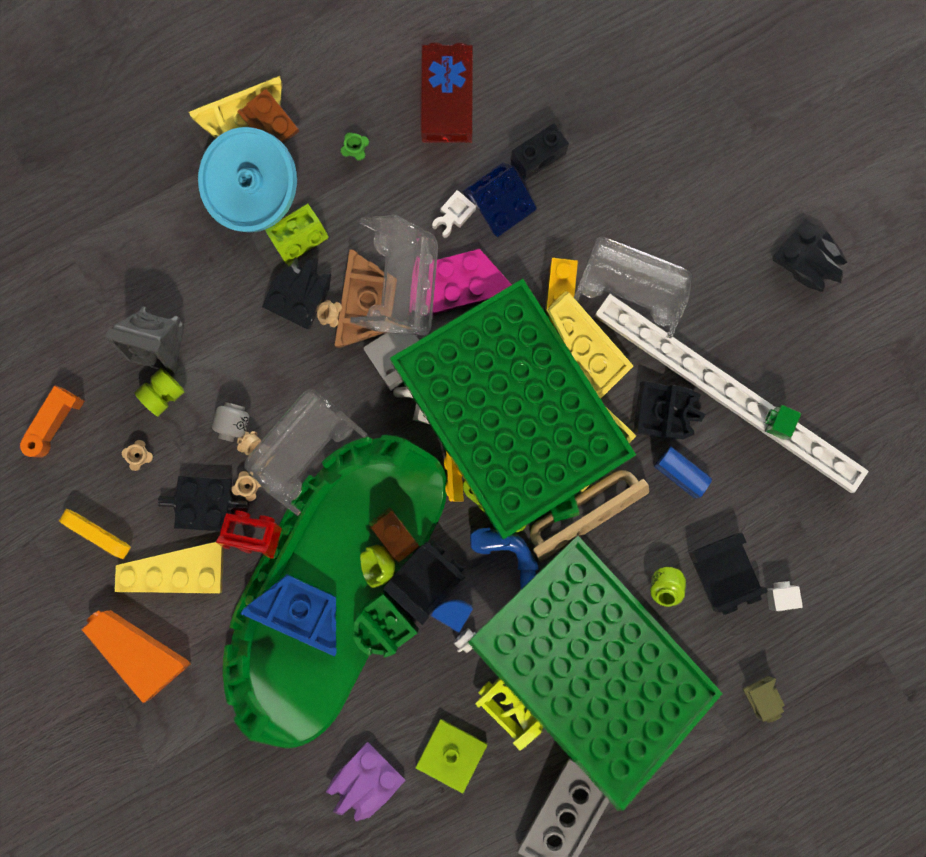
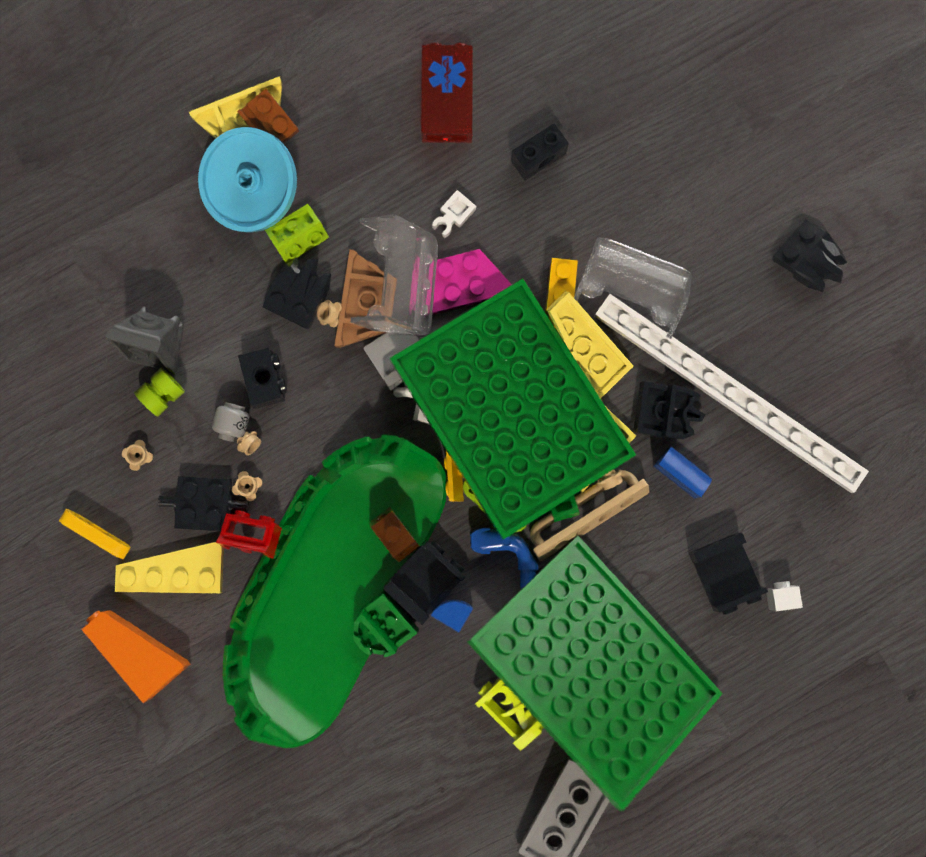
(47, 422): orange leg -> none
(252, 366): none -> black brick
(295, 443): clear windscreen -> none
(297, 612): blue wing -> none
(354, 139): bright green plate -> none
(364, 783): medium lavender plate -> none
(377, 565): lime hair -> none
(451, 755): lime plate -> none
(462, 640): white plate -> none
(501, 198): clear blue bracket -> none
(611, 479): none -> tan plate
(668, 586): lime head -> none
(765, 699): olive window -> none
(782, 421): green plate -> none

